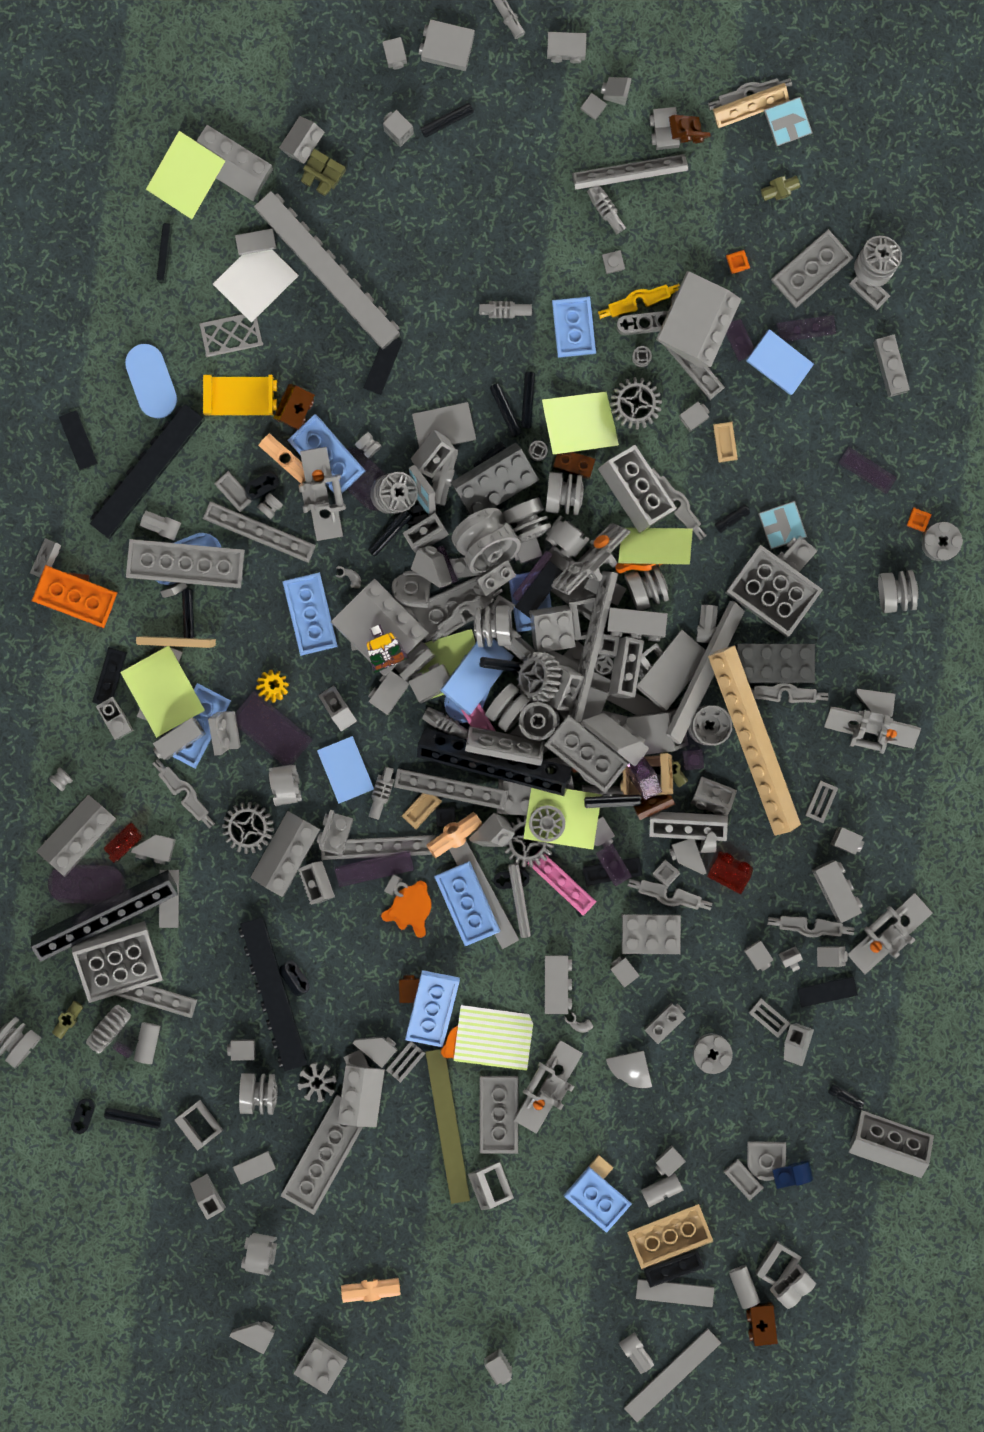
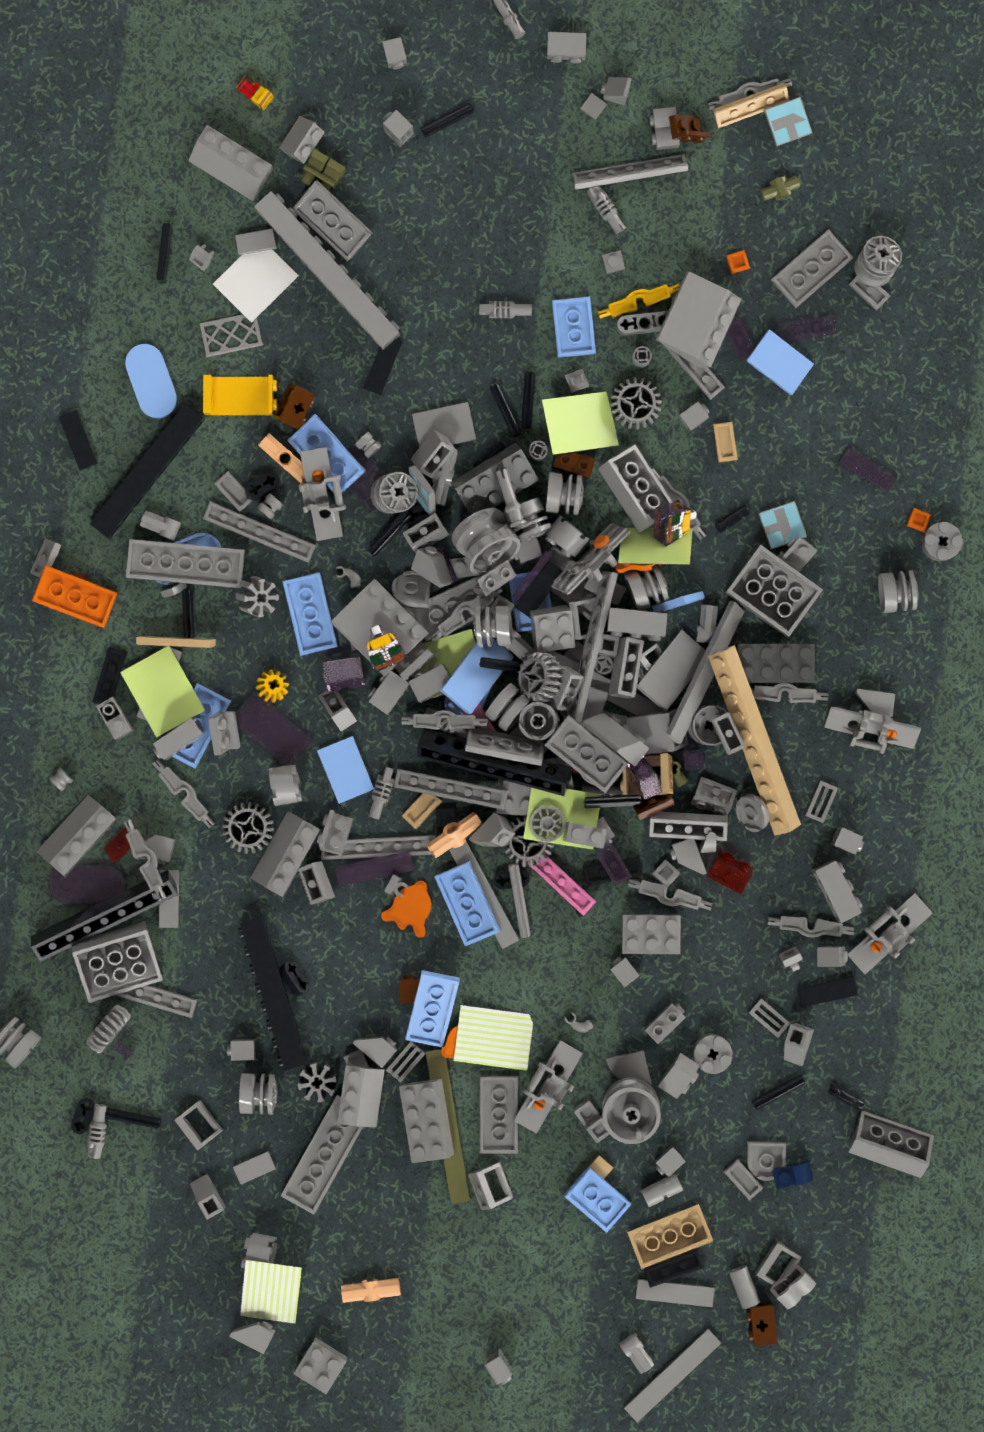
(73, 1011): olive axle -> none
(96, 1132): none -> light grey hinge
(147, 1043): light grey pin -> none
(149, 869): none -> light grey piece
(185, 175): yellowish green sticker -> none
(201, 257): none -> light grey tile
(253, 604): none -> light grey gear
(255, 92): none -> leg
(270, 1291): none -> sticker
(332, 220): none -> light grey tile
(343, 673): none -> clear purple brick
(426, 1120): none -> light grey brick
(434, 720): none -> light grey piece
(447, 45): light grey brick -> none
(512, 507): none -> light grey pin
(557, 984): light grey brick -> none
(576, 381): none -> light grey tile
(584, 835): none -> light grey brick
(591, 1120): none -> light grey slope
(629, 1125): none -> light grey piece
(672, 522): none -> torso
(679, 1075): none -> light grey brick
(683, 600): none -> light blue tile
(727, 733): none -> light grey brick
(752, 812): none -> light grey tile
(759, 956): light grey brick -> none
(778, 1092): none -> black axle
(891, 365): light grey brick -> none

